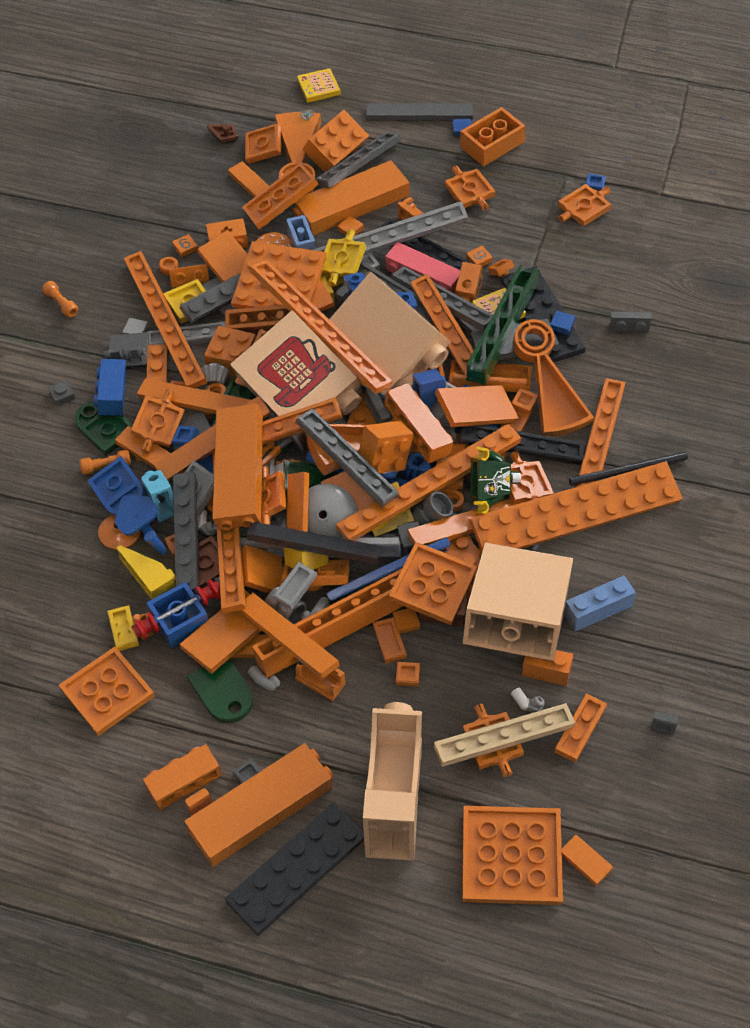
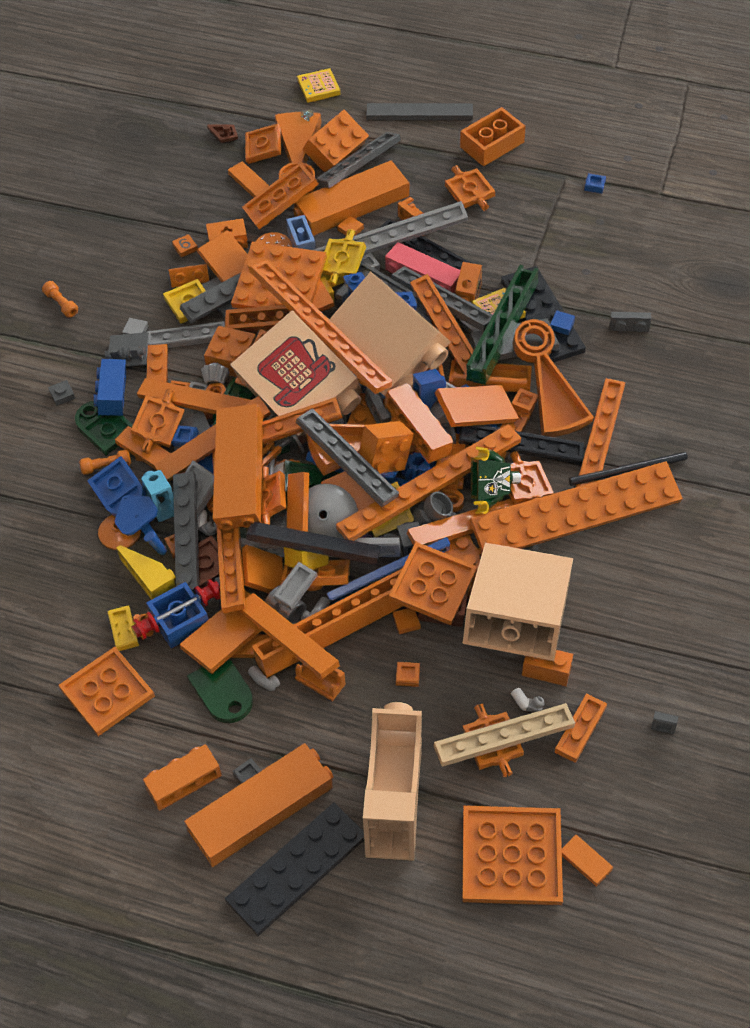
(165, 321): orange plate -> none
(168, 263): orange tile -> none
(198, 801): orange tile -> none
(389, 640): orange tile -> none
(460, 124): blue tile -> none
(479, 256): orange tile -> none
(501, 267): orange plate -> none
(584, 205): orange plate -> none
(599, 603): medium blue brick -> none

